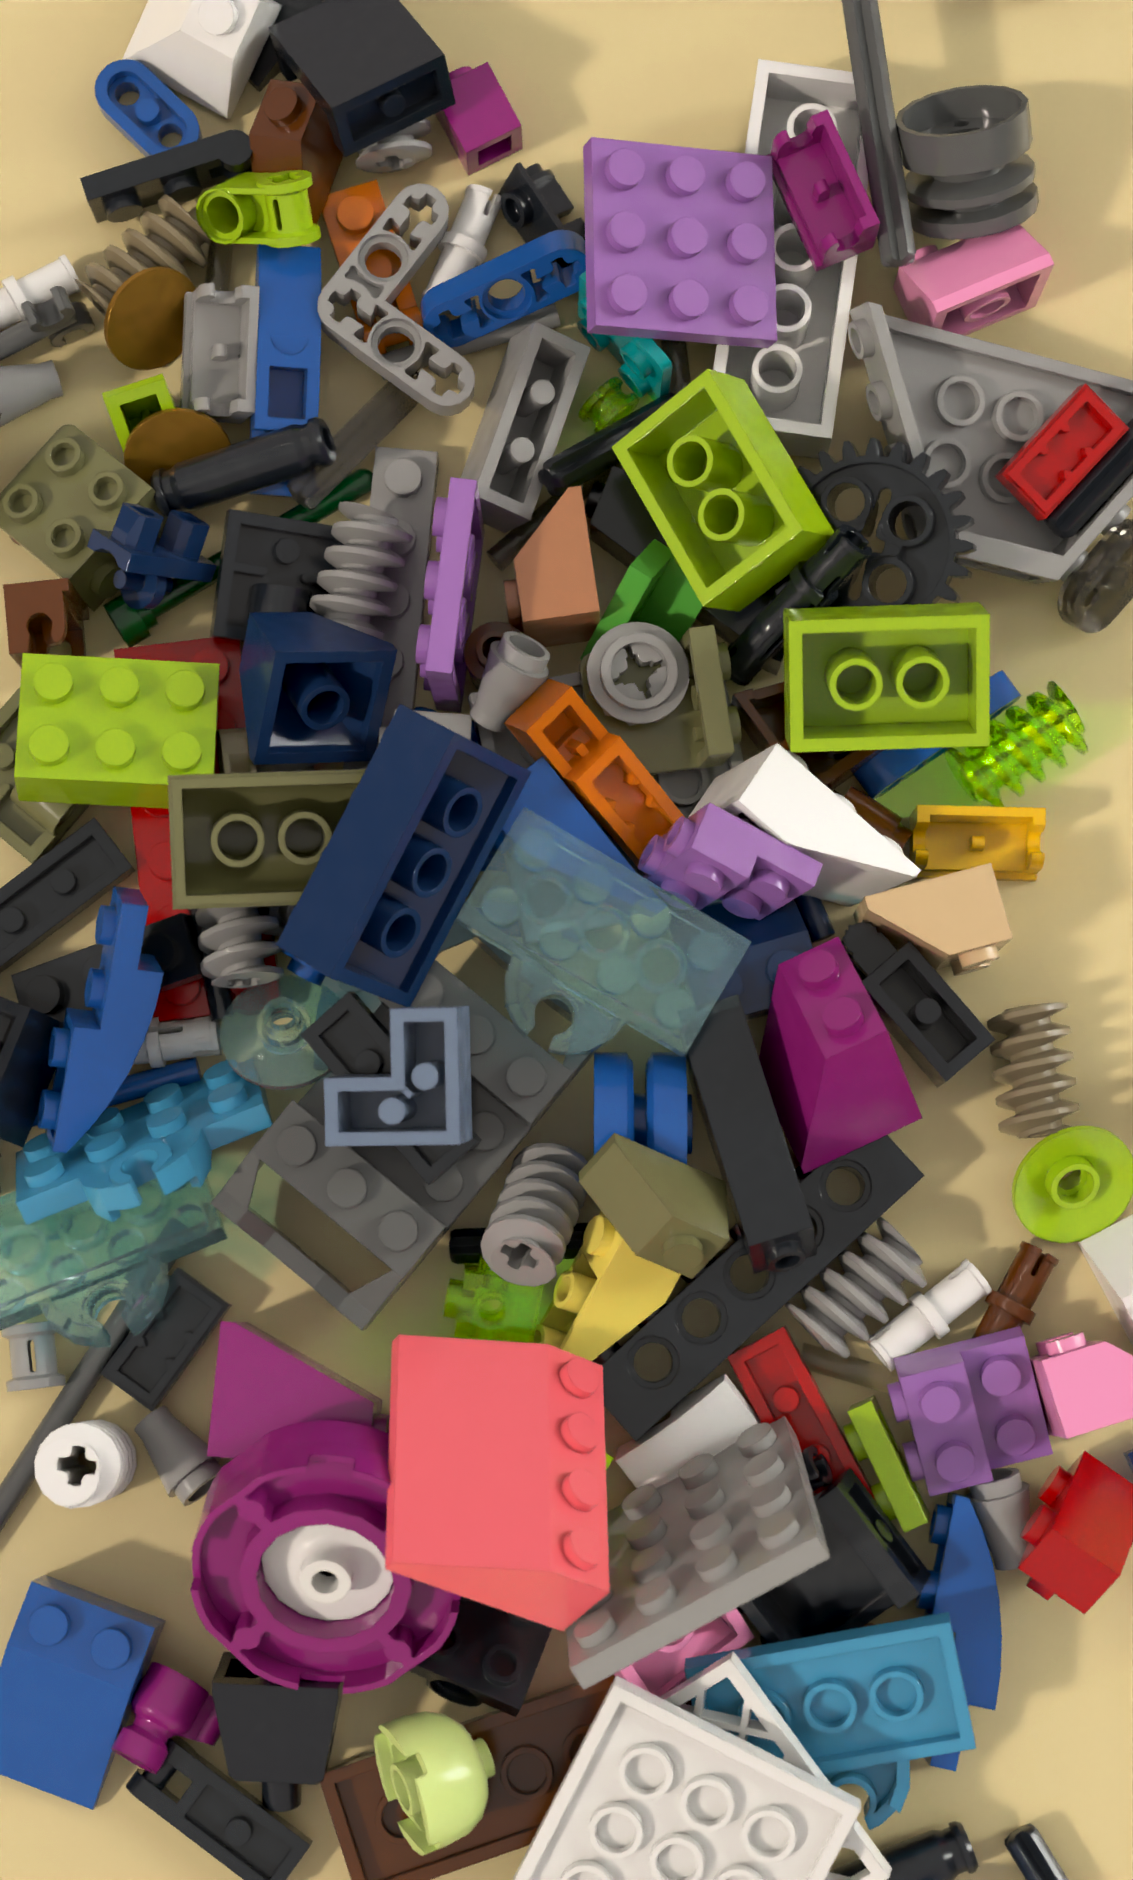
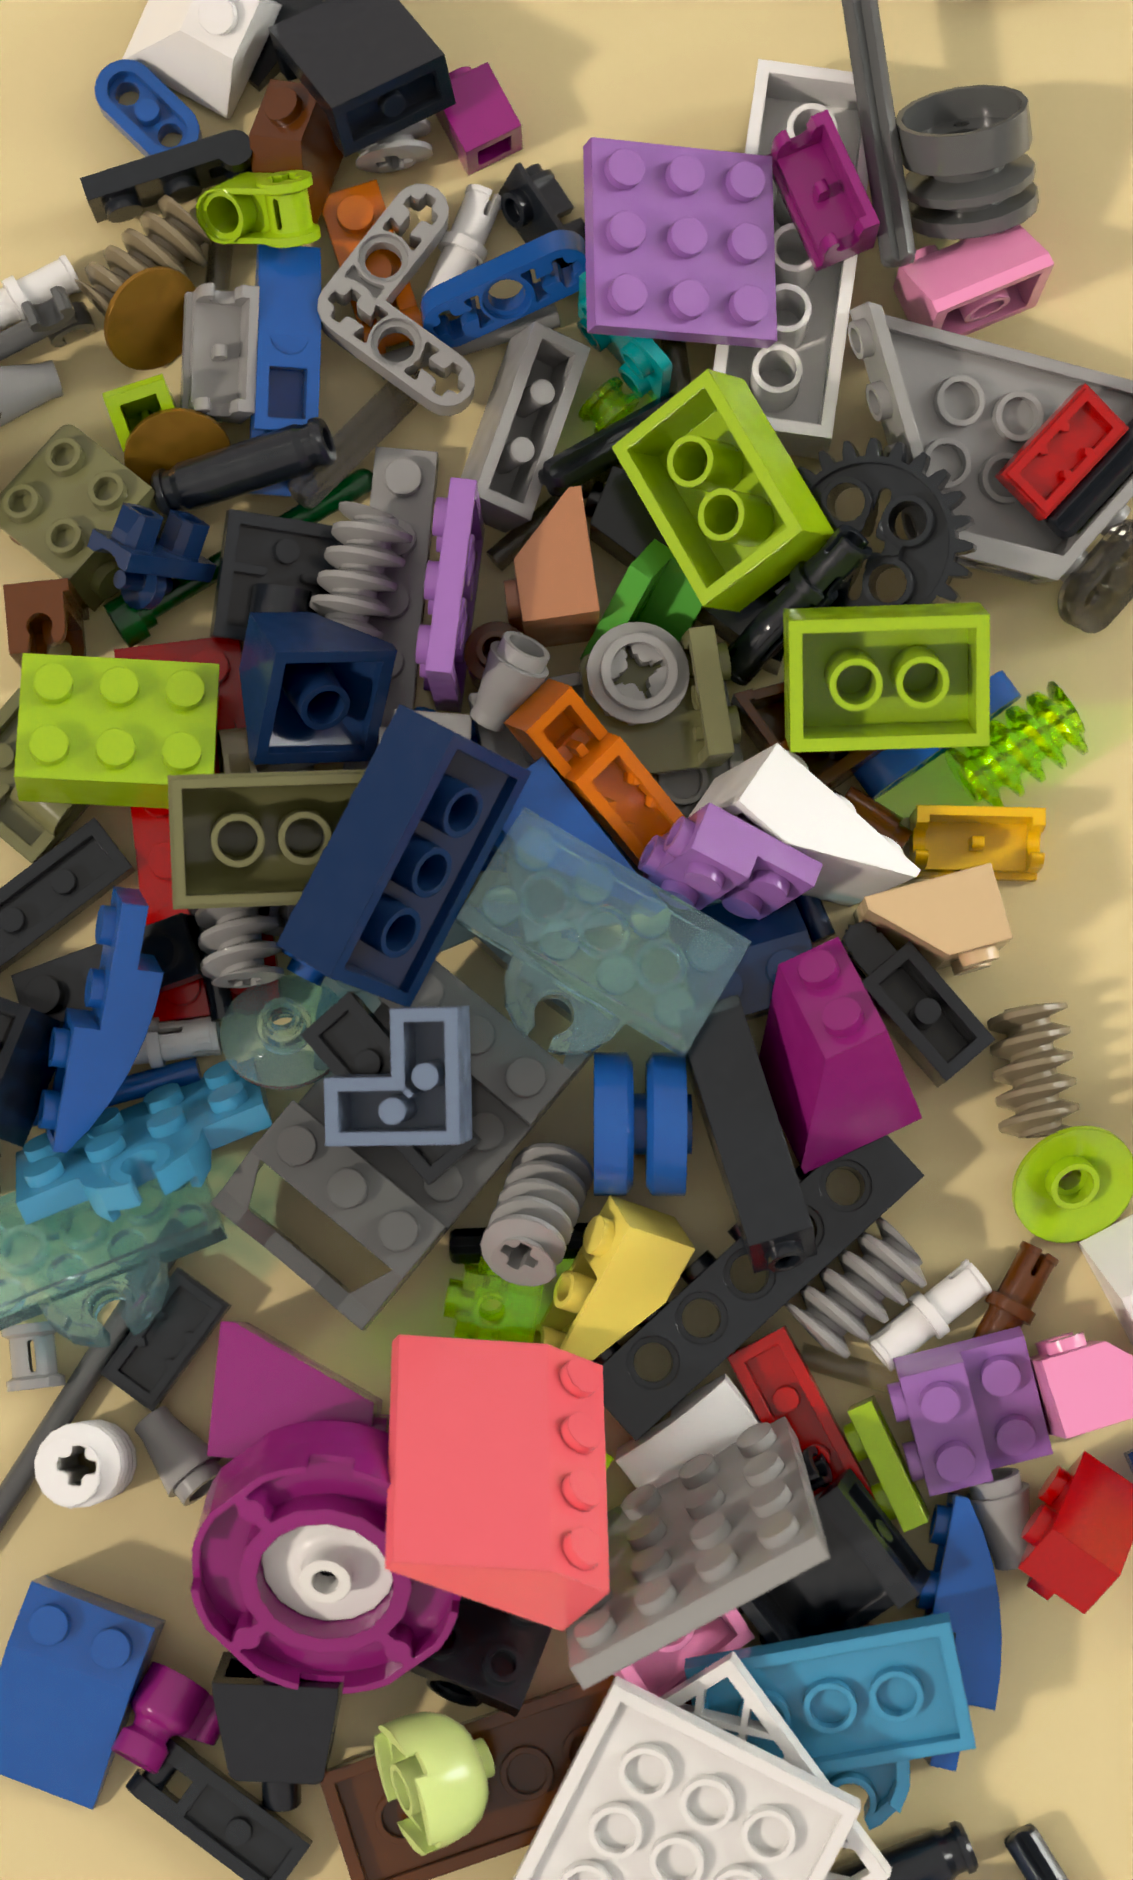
(658, 1204): olive slope -> none

